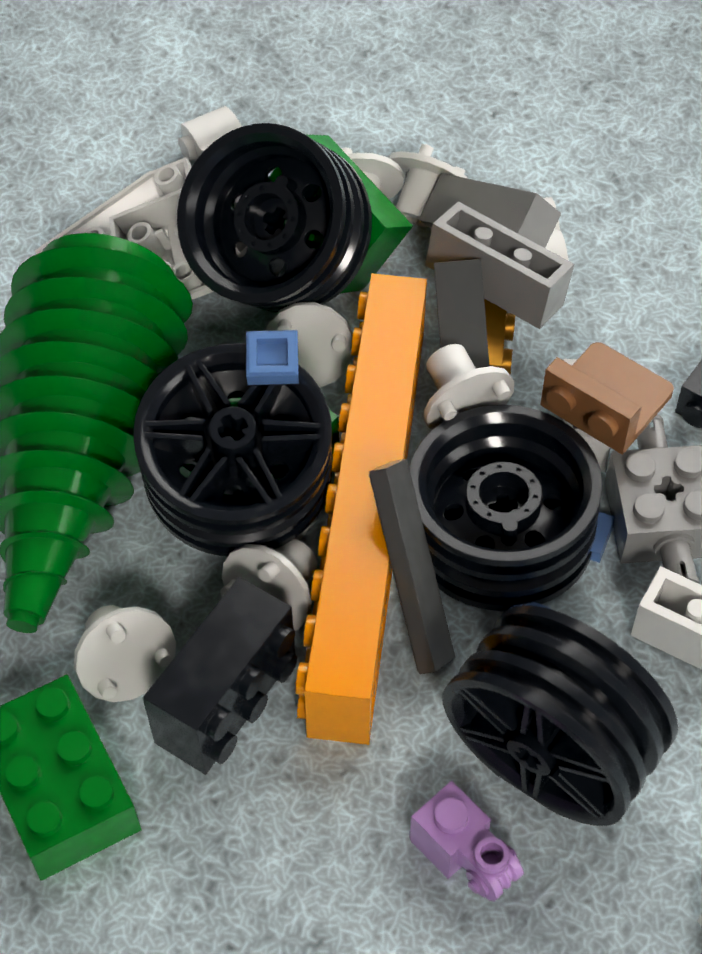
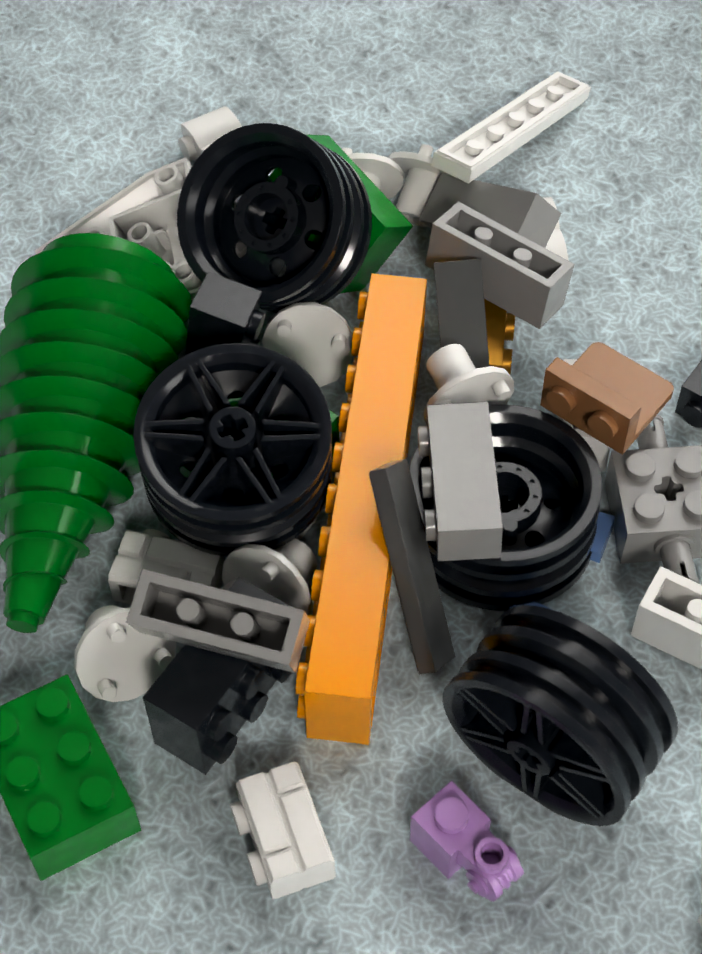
(163, 555): none -> white brick
(218, 620): none -> light grey brick
(224, 314): none -> black hinge
(272, 357): medium blue tile -> none
(284, 829): none -> white brick
(460, 482): none -> light grey brick
(510, 127): none -> white tile

